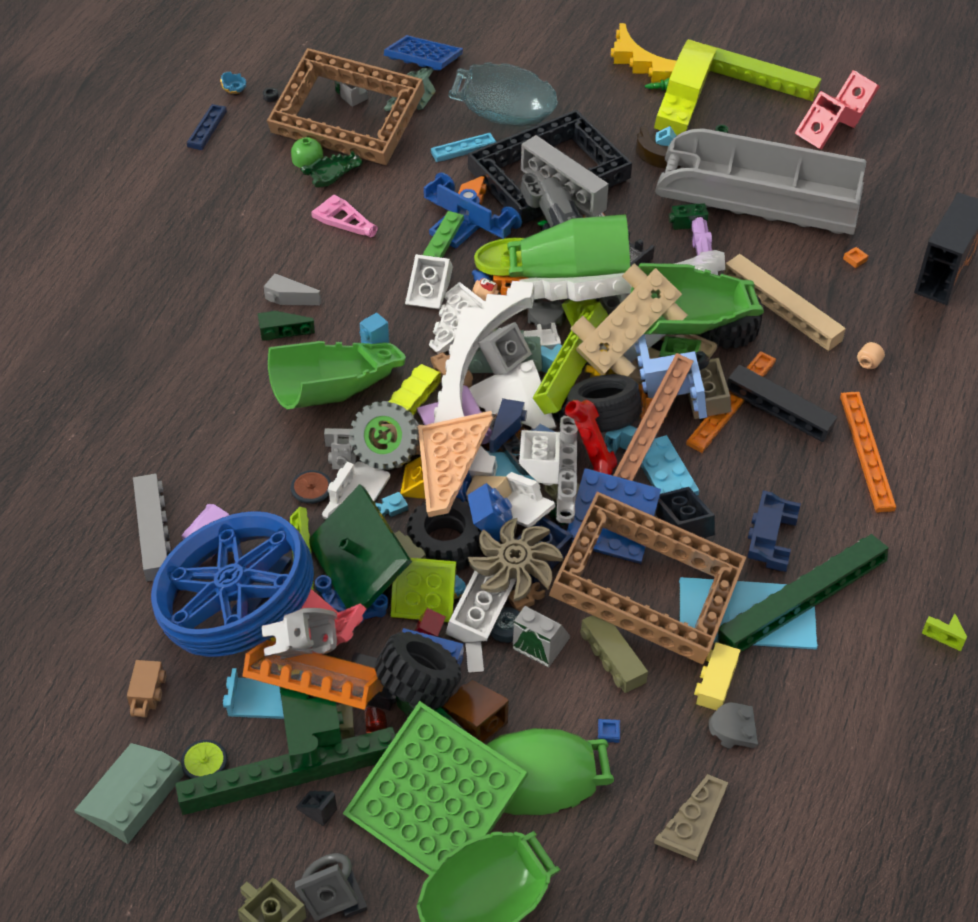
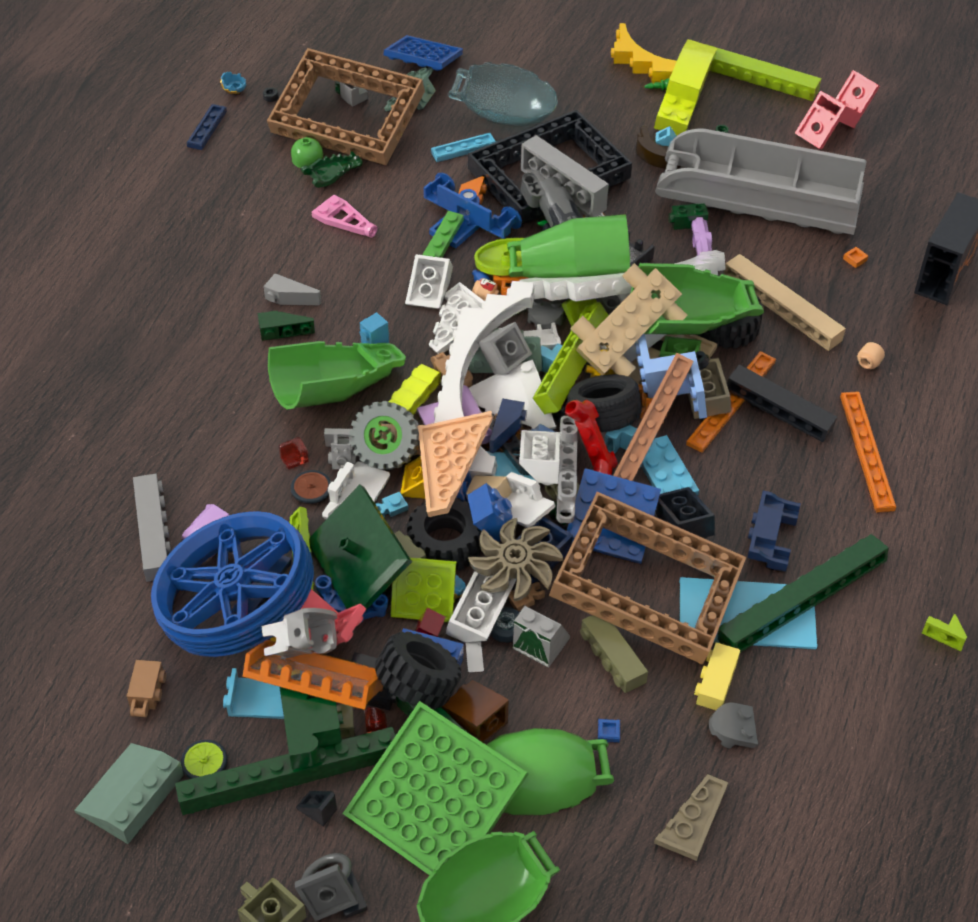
(293, 453): none -> clear red panel

